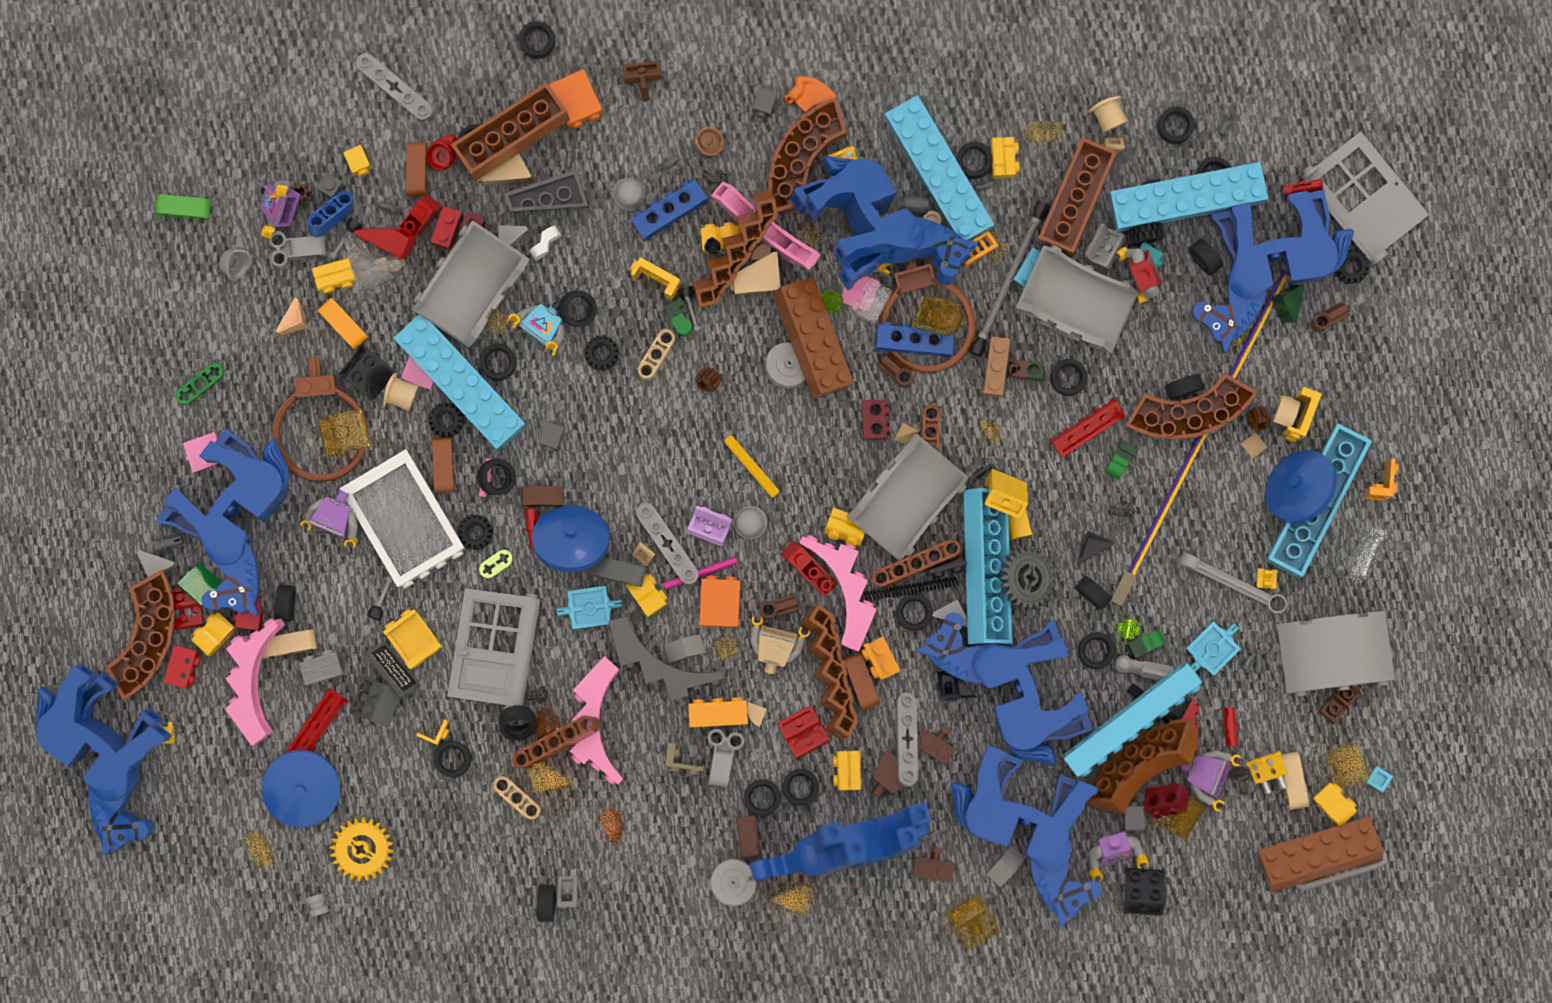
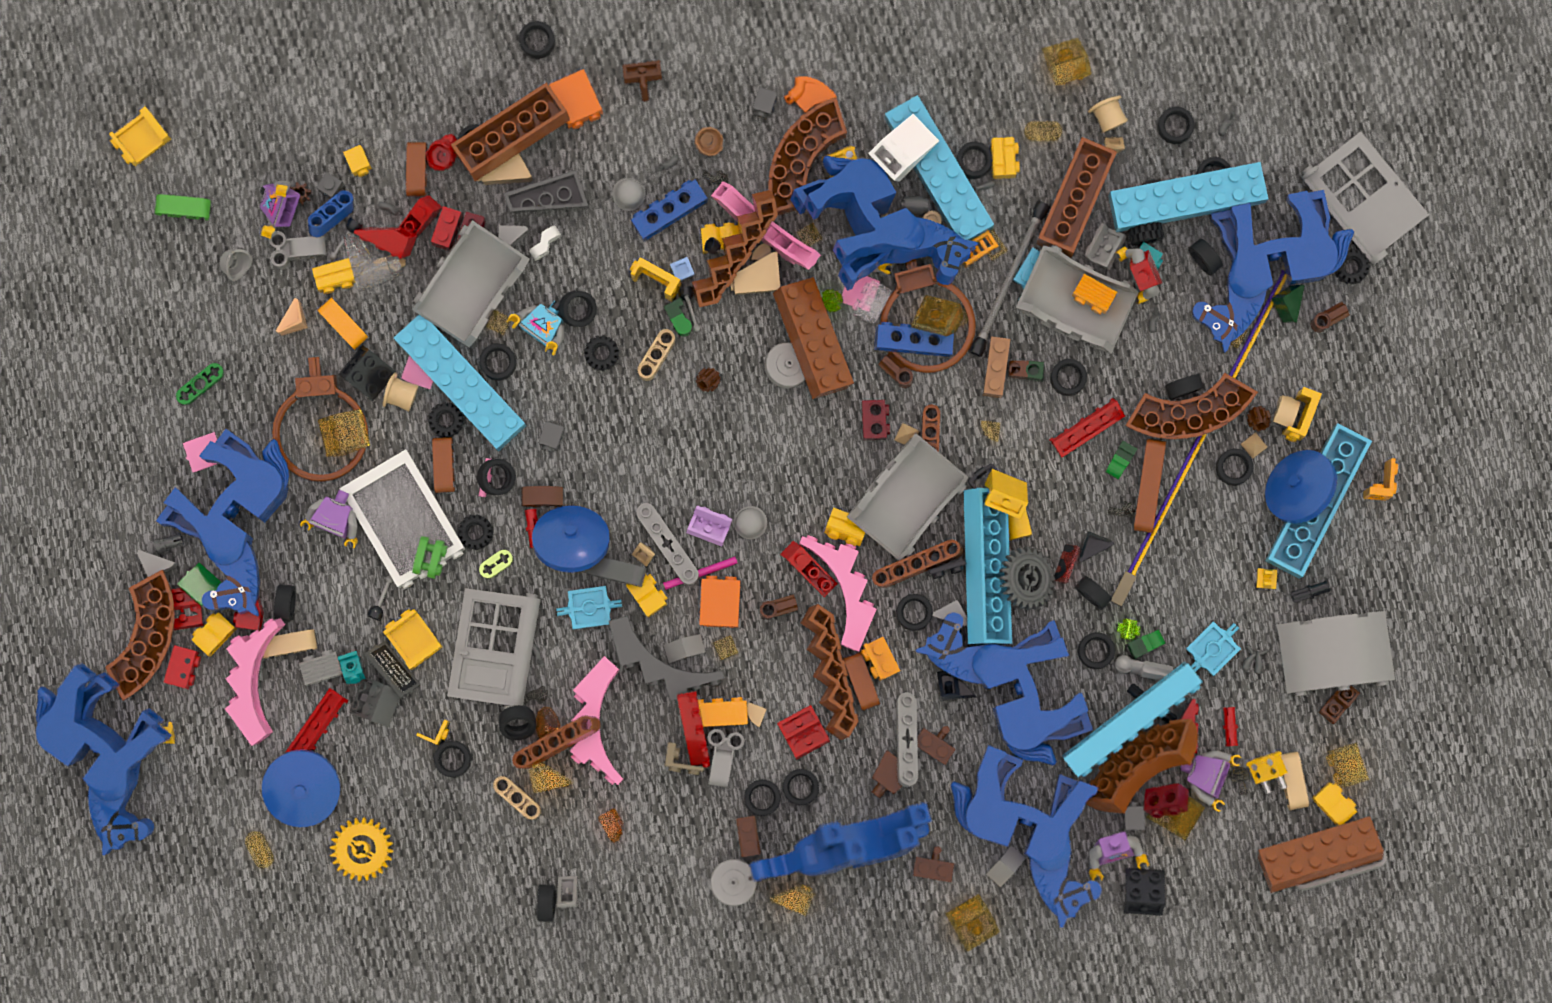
(139, 138): none -> yellow panel
(317, 905): light grey wheel -> none
(352, 668): none -> teal brick
(380, 75): light grey piece -> none
(434, 568): none -> bright green brick
(682, 269): none -> light blue plate
(693, 729): none -> red hinge
(751, 466): yellow axle -> none
(775, 645): tan torso -> none
(848, 770): yellow brick -> none
(903, 148): none -> white slope
(911, 588): black piece -> none
(1066, 563): none -> clear red slope
(1067, 61): none -> clear yellow slope
(1094, 294): none -> light orange brick
(1150, 485): none -> dark orange beam
(1195, 564): light grey piece -> none
(1245, 457): none -> black tyre
(1310, 186): red pin -> none
(1310, 591): none -> black axle
(1366, 553): clear arch -> none
(1379, 779): medium azure plate -> none

